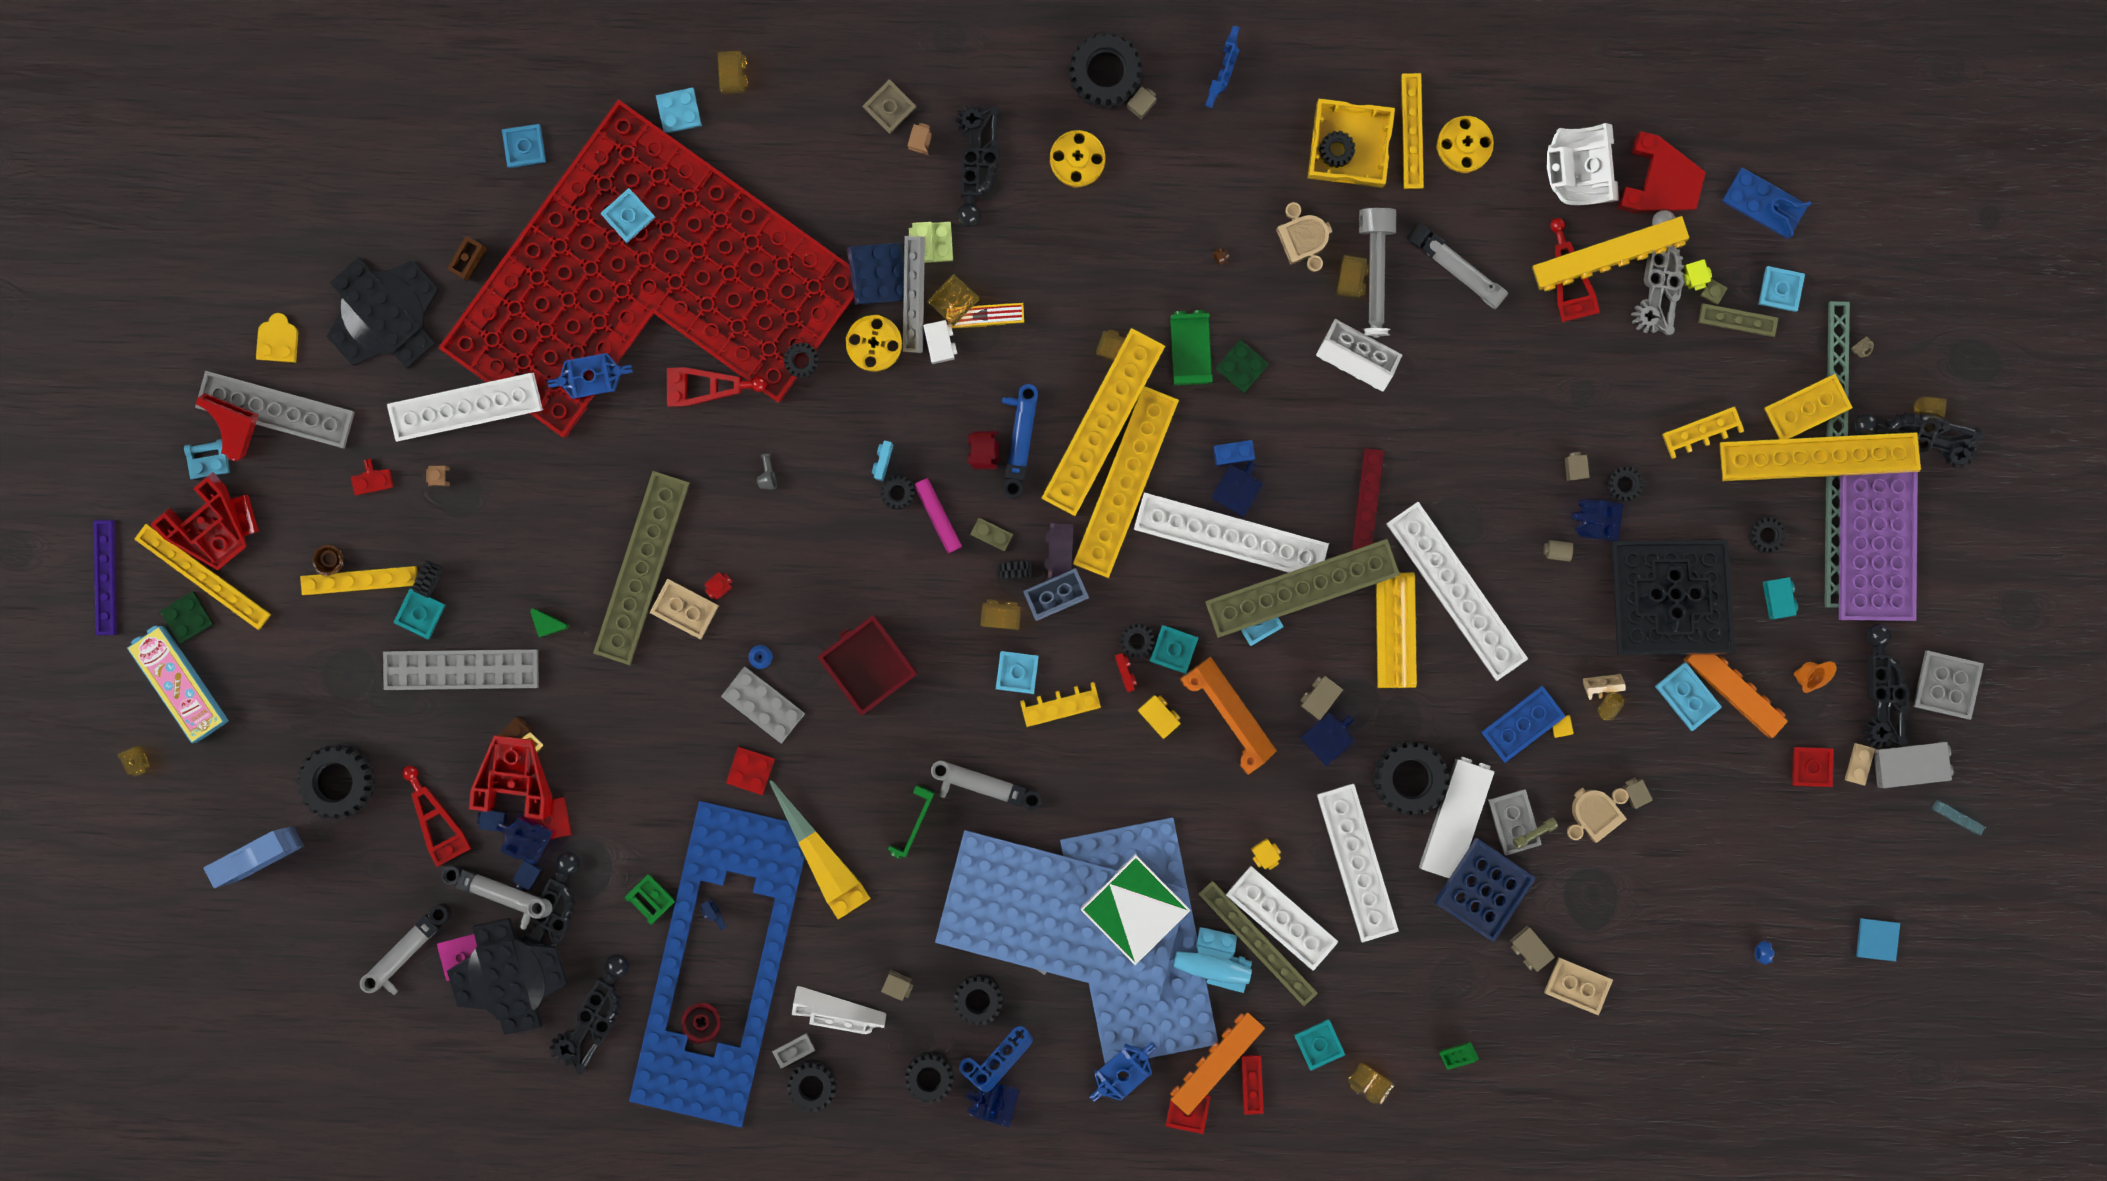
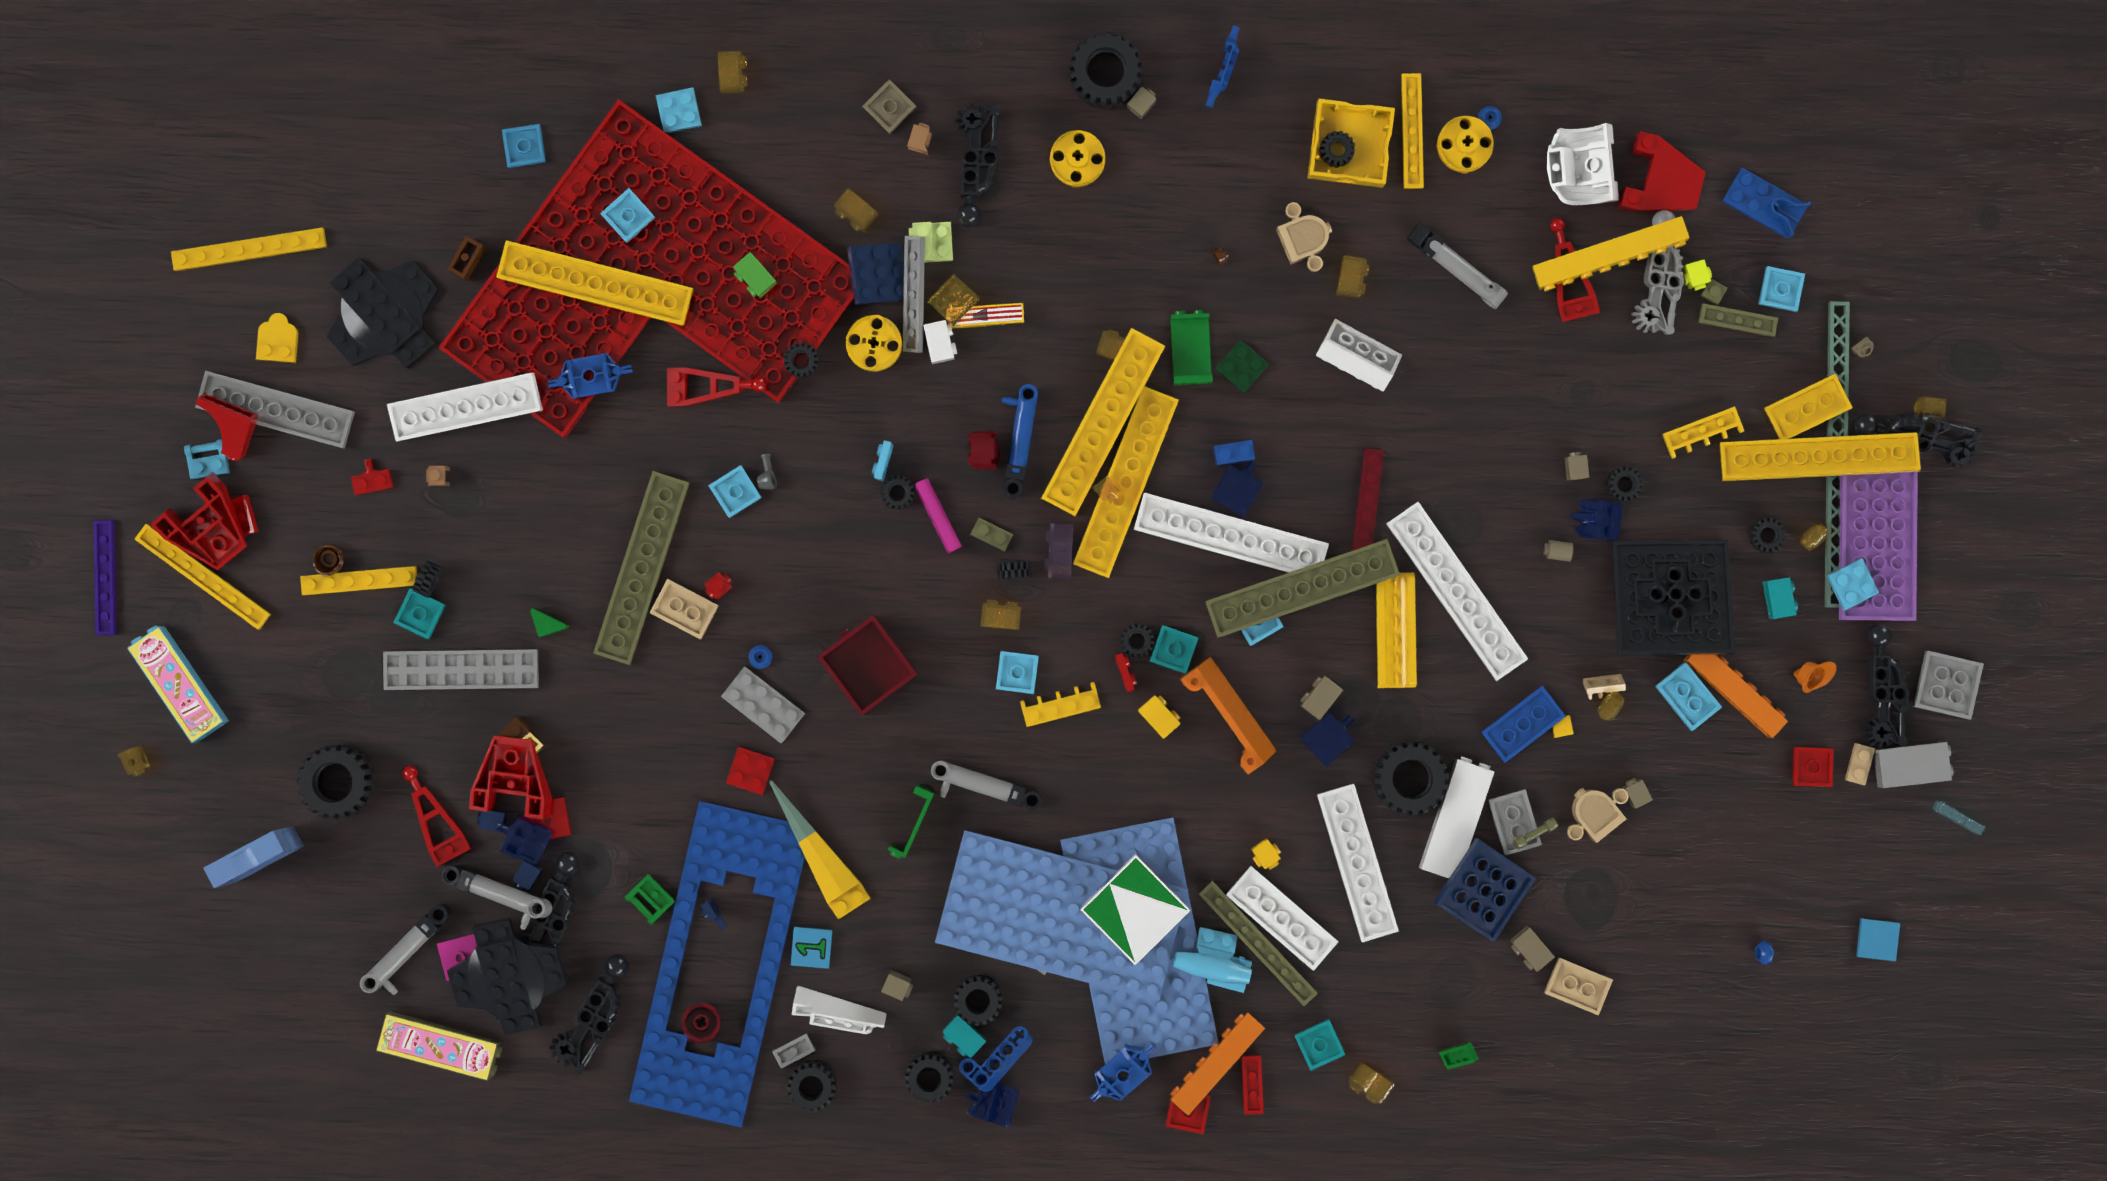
(186, 617): dark green plate -> none
(248, 249): none -> yellow plate
(439, 1046): none -> brick
(594, 283): none -> yellow plate
(735, 491): none -> medium azure plate
(754, 275): none -> bright green brick
(811, 947): none -> dark azure tile
(855, 210): none -> clear yellow brick
(964, 1036): none -> teal brick
(1056, 594): sand blue slope -> none
(1106, 490): none -> clear yellow brick
(1377, 224): light grey piece -> none
(1494, 113): none -> blue plate
(1813, 537): none -> clear yellow brick
(1852, 584): none -> medium azure plate

